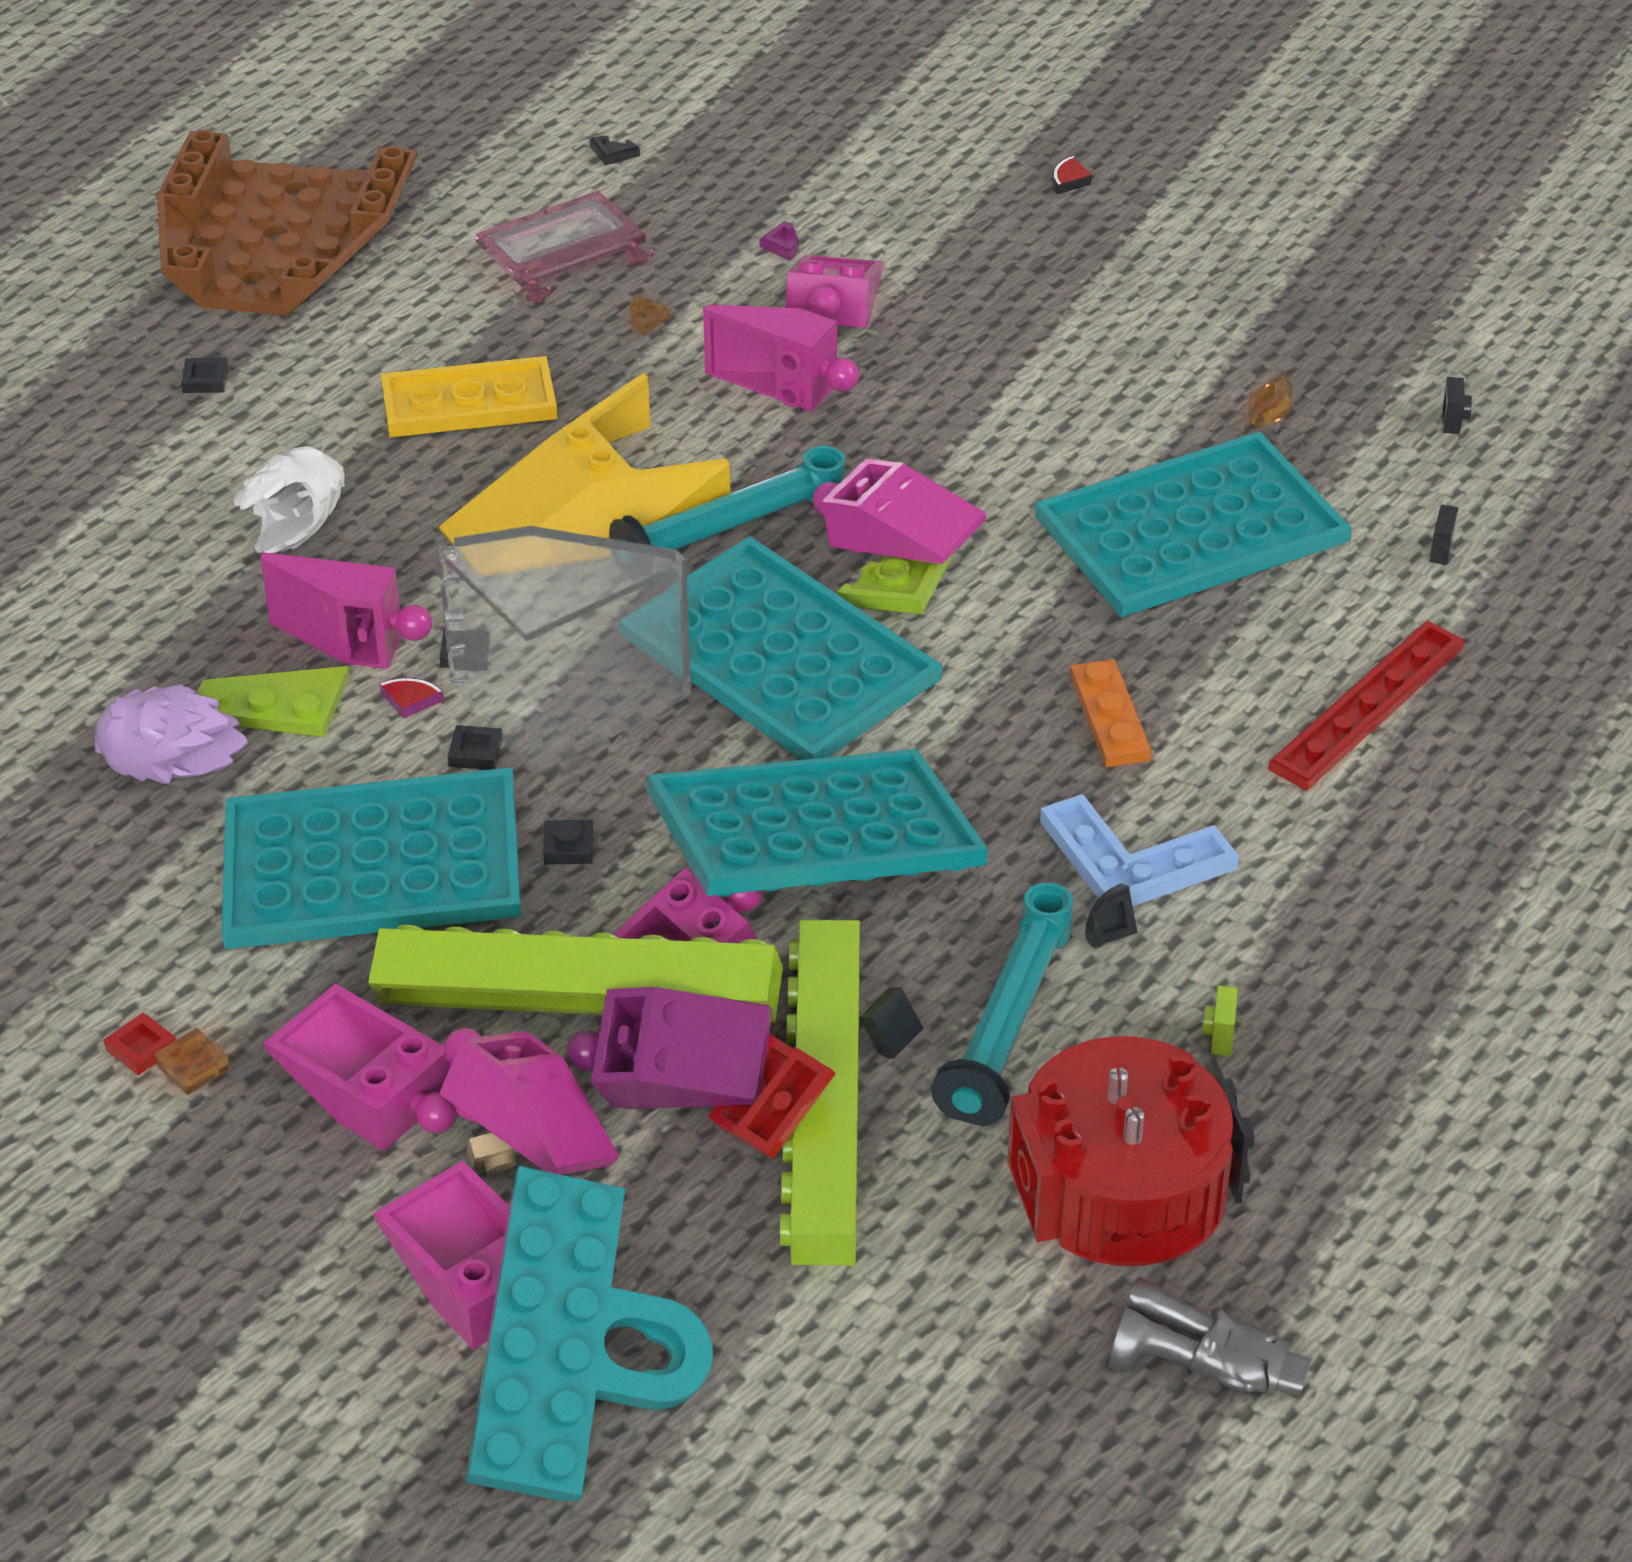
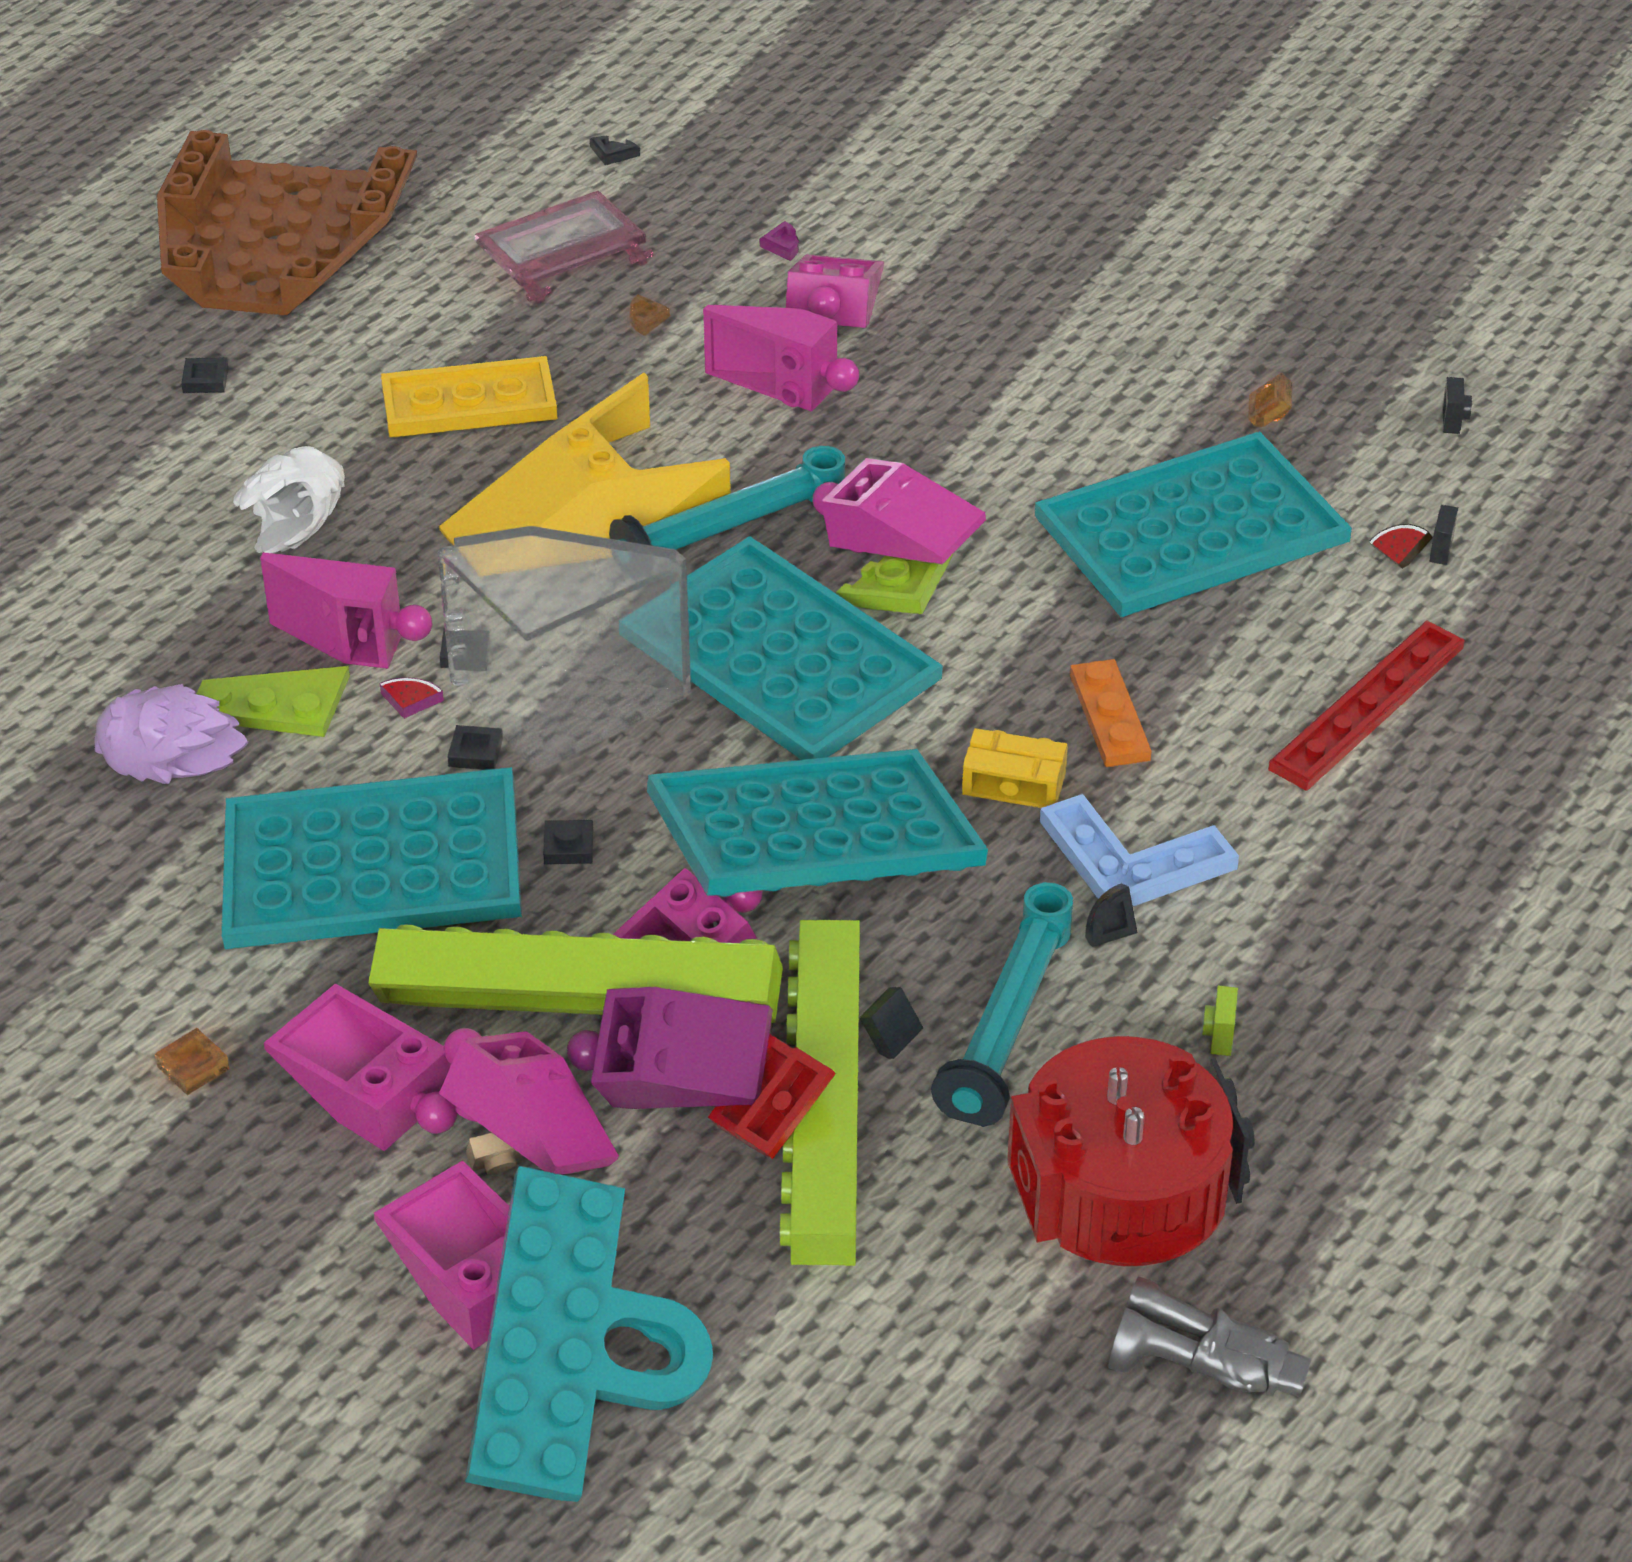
(138, 1042): red tile -> none
(1014, 768): none -> yellow brick
(1070, 176): tile -> none
(1401, 543): none -> tile

